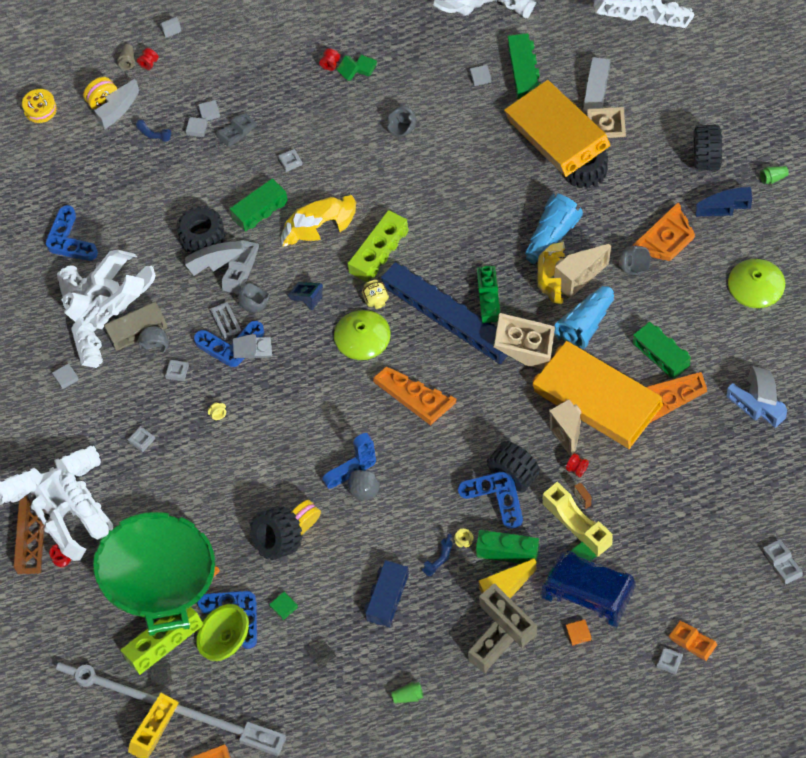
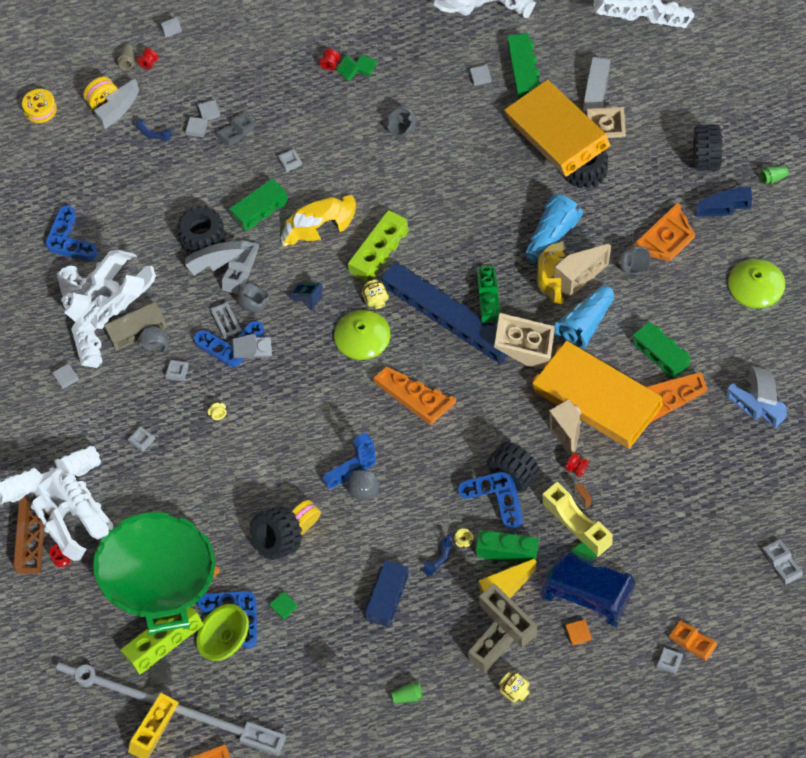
(514, 687): none -> light yellow head

